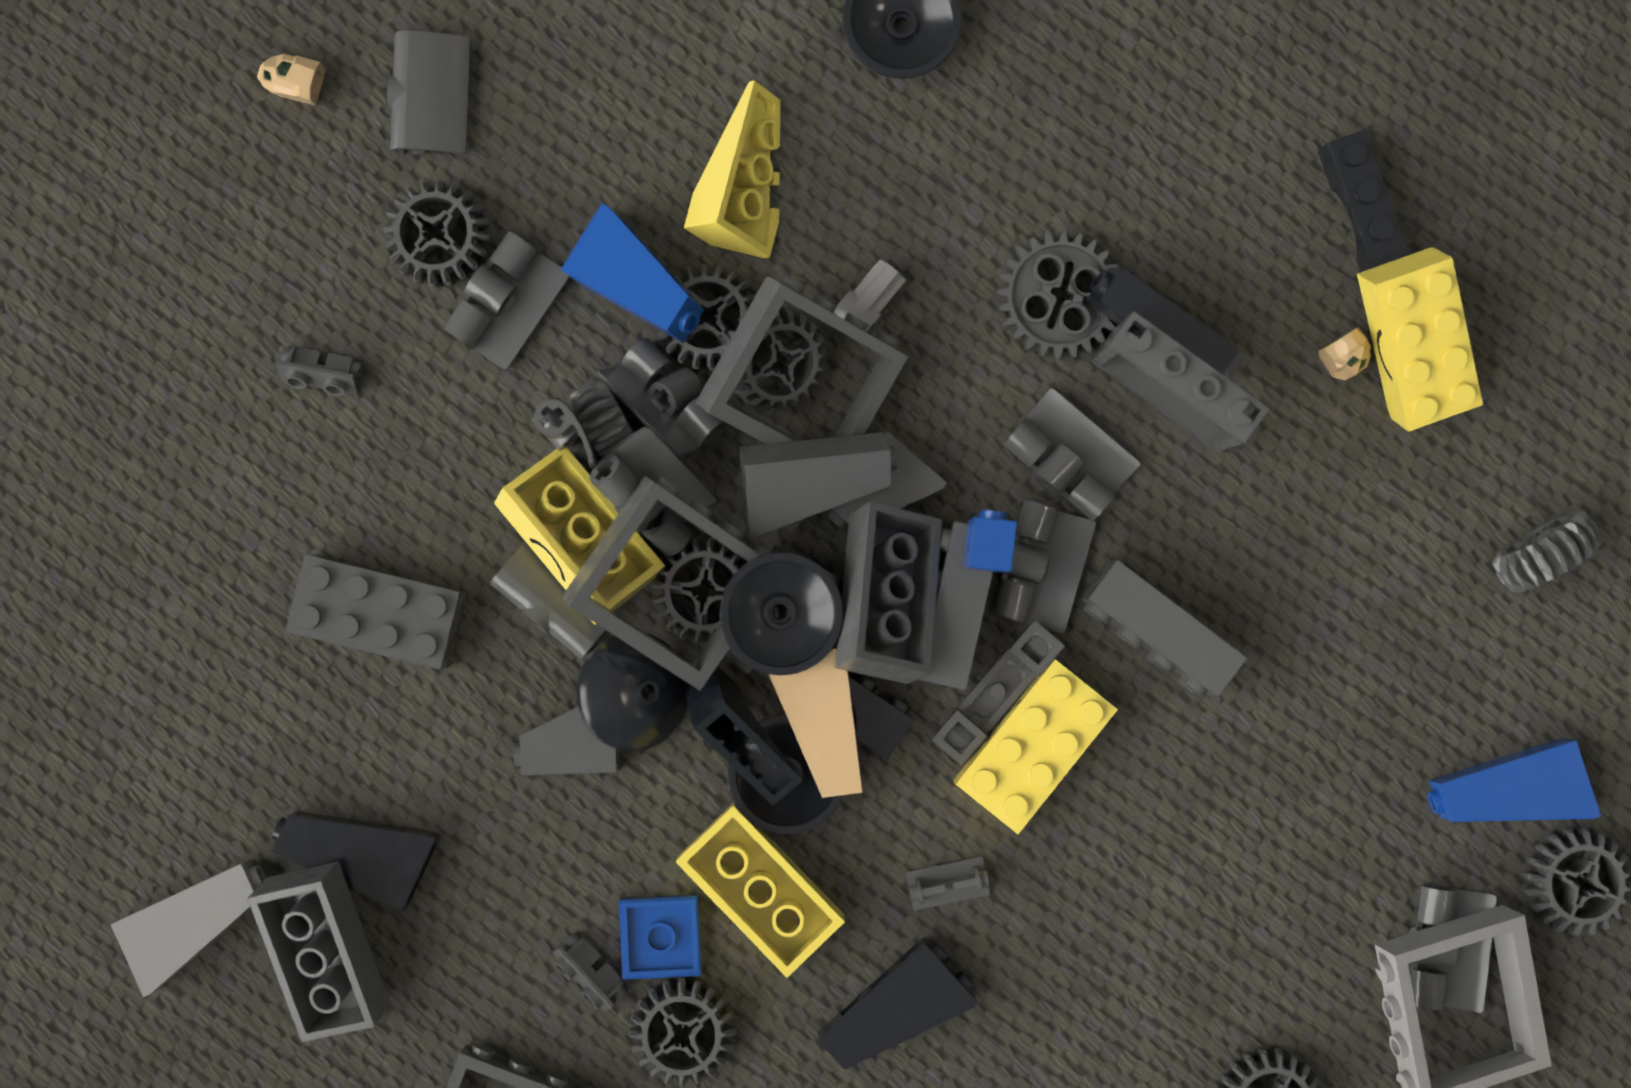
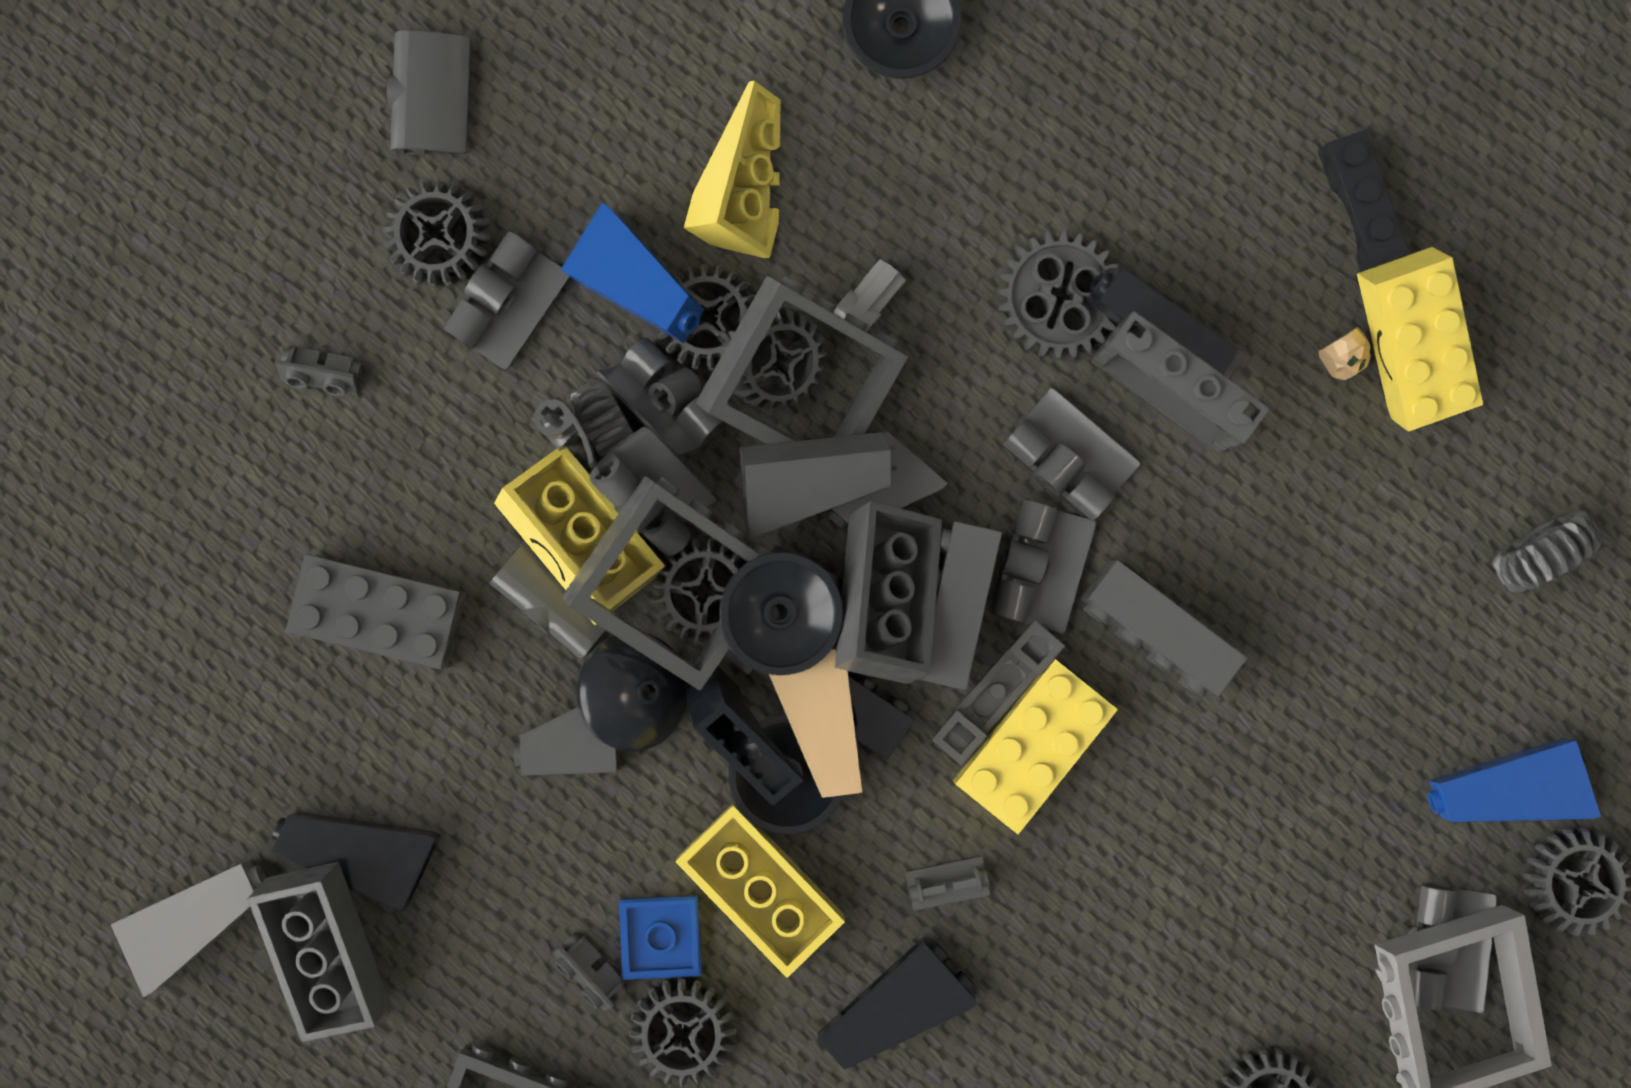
(292, 77): tan rock -> none
(990, 542): blue brick -> none

